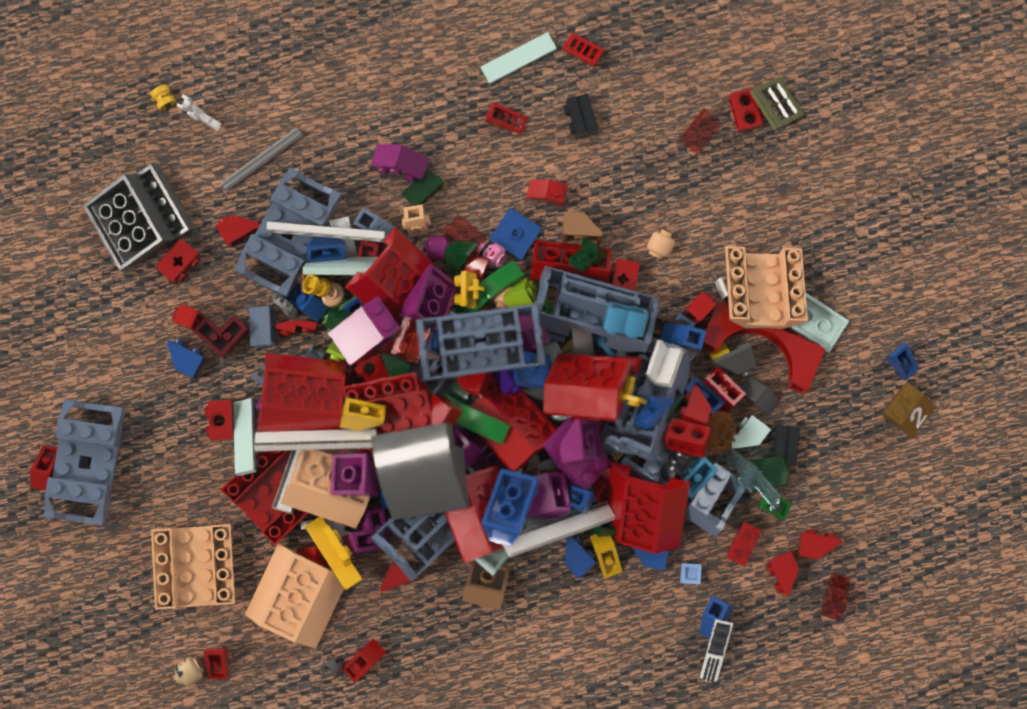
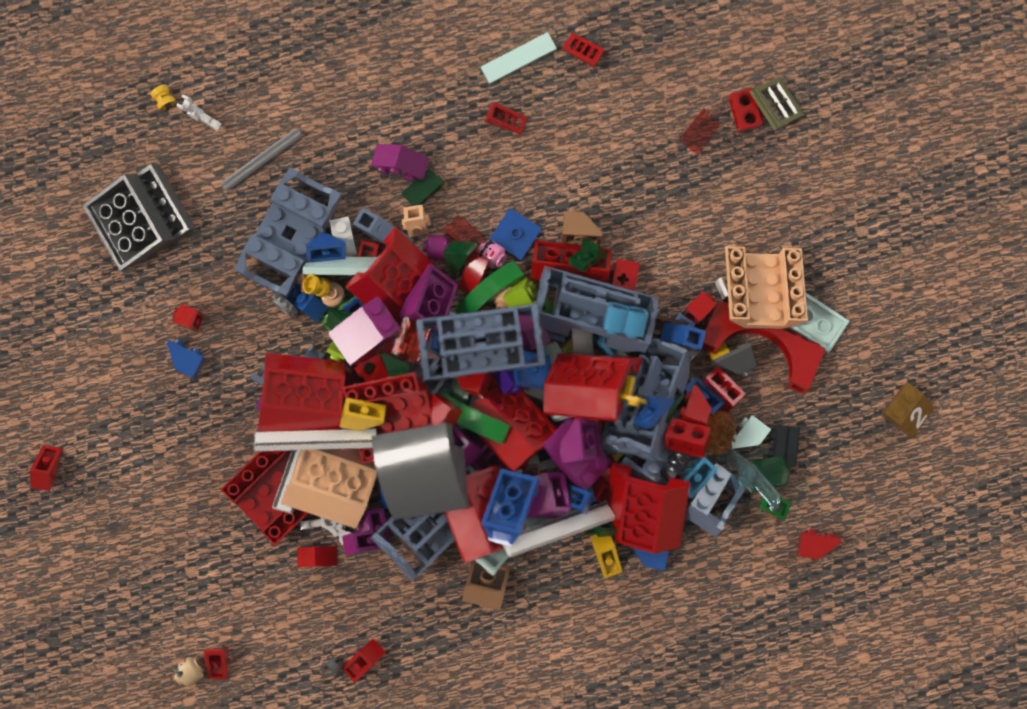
(75, 443): sand blue piece -> none
(184, 253): red brick -> none
(193, 566): light nougat slope -> none
(214, 410): red brick -> none
(222, 340): dark red brick -> none
(236, 229): red slope -> none
(244, 437): light aqua tile -> none
(262, 326): sand blue hinge -> none
(291, 327): red slope -> none
(295, 597): light nougat slope -> none
(322, 231): white tile -> none
(335, 554): yellow bracket -> none
(353, 475): magenta slope -> none
(394, 578): red slope -> none
(469, 289): yellow hips -> none
(547, 191): red slope -> none
(576, 557): blue slope -> none
(581, 116): black brick -> none
(661, 244): light nougat head -> none
(664, 365): white panel -> none
(690, 573): light blue plate -> none
(715, 610): blue slope -> none
(716, 650): sticker -> none
(743, 544): red brick -> none
(759, 395): dark grey slope -> none
(785, 570): red slope -> none
(835, 597): clear red slope -> none
(903, 361): blue slope -> none

